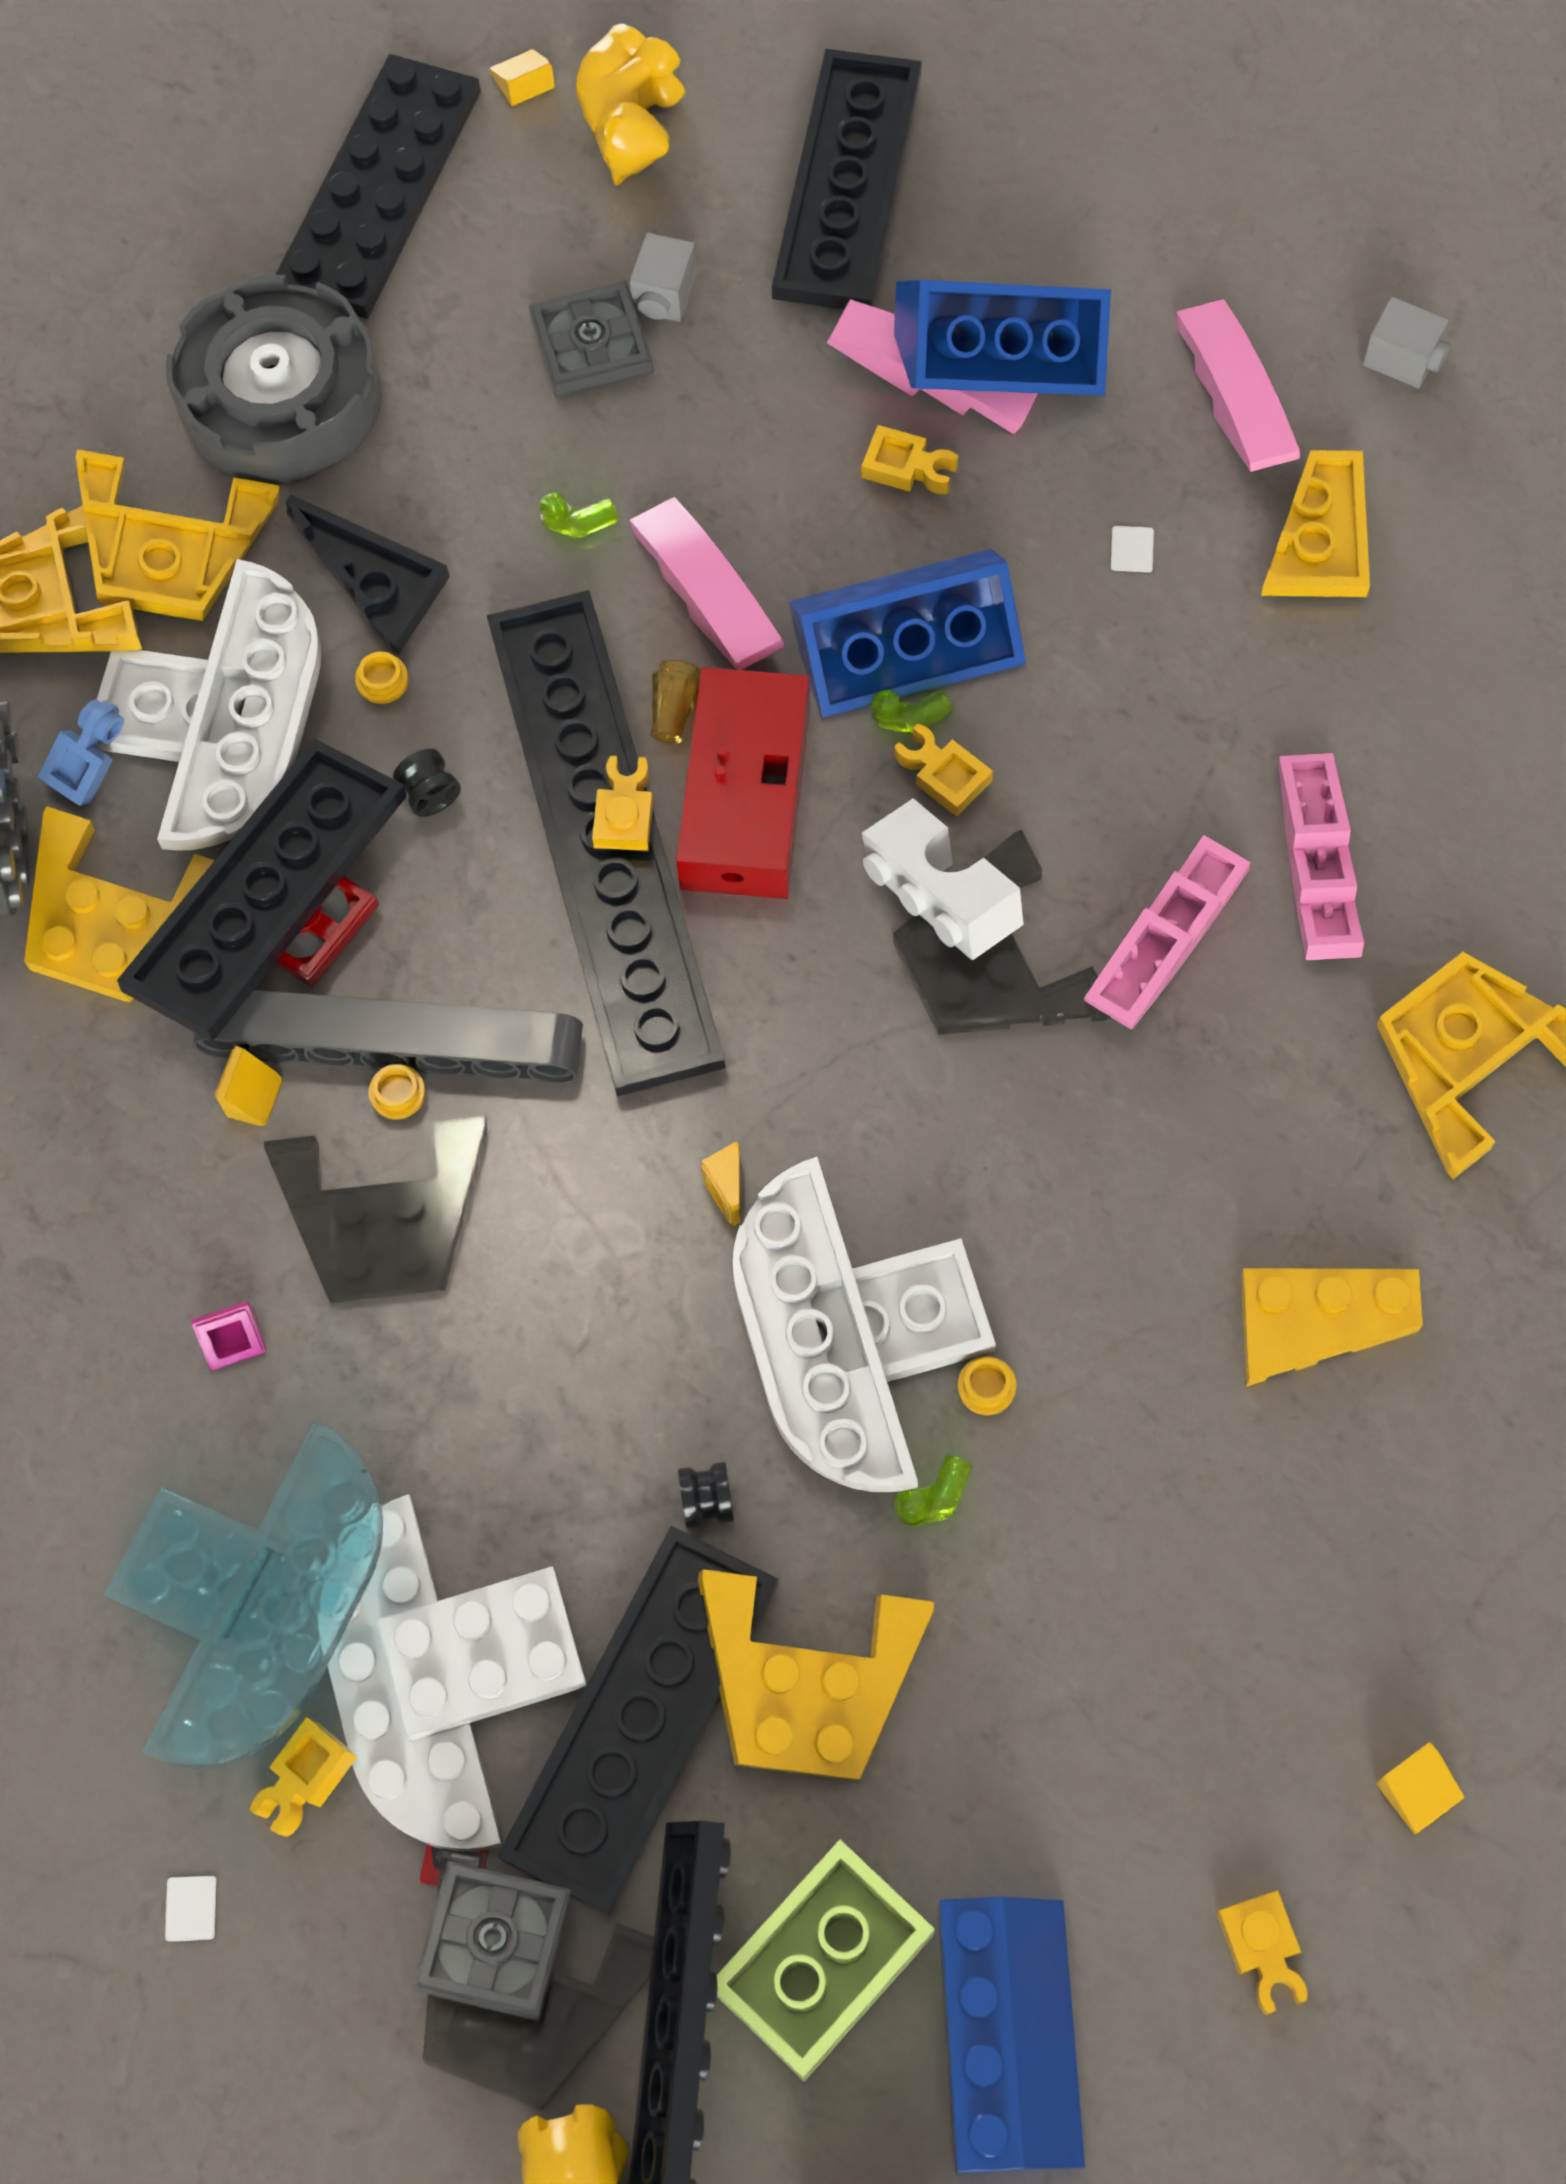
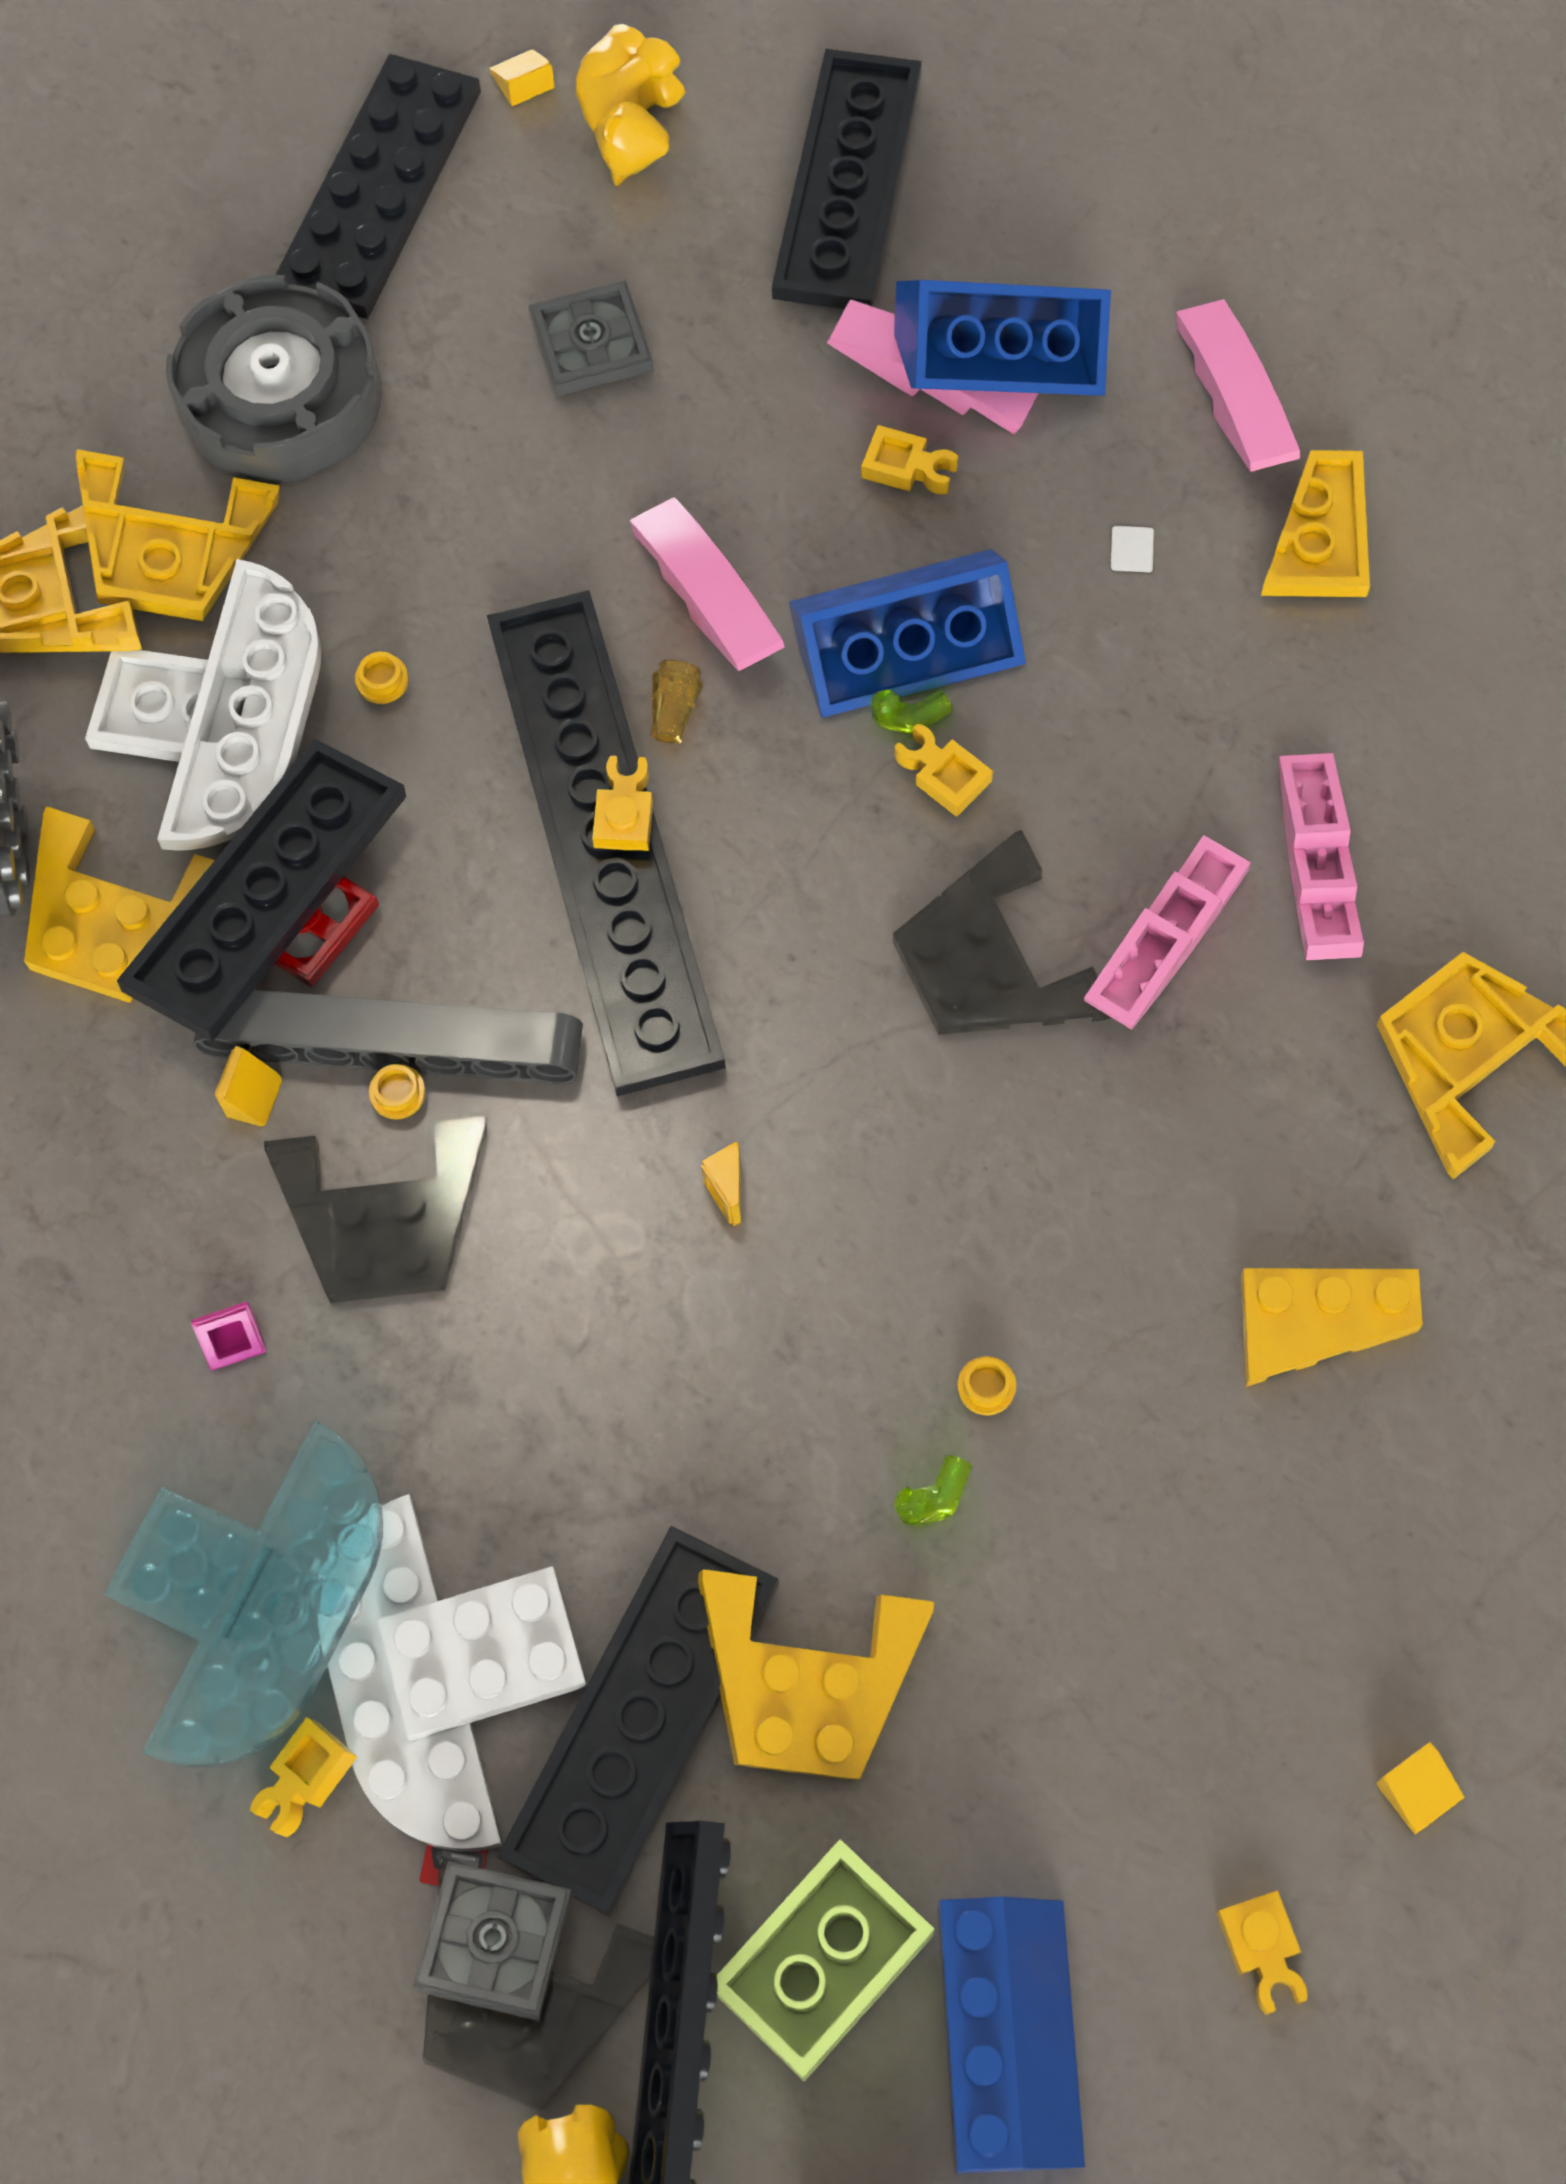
(74, 762): medium blue plate -> none
(190, 1908): white sticker -> none
(381, 576): black wing -> none
(427, 782): pearl dark grey wheel -> none
(575, 522): clear neon green arm -> none
(663, 277): light grey brick -> none
(705, 1495): black wheel -> none
(744, 783): red brick -> none
(839, 1332): white plate -> none
(965, 906): white arch -> none
(1407, 343): light grey brick -> none

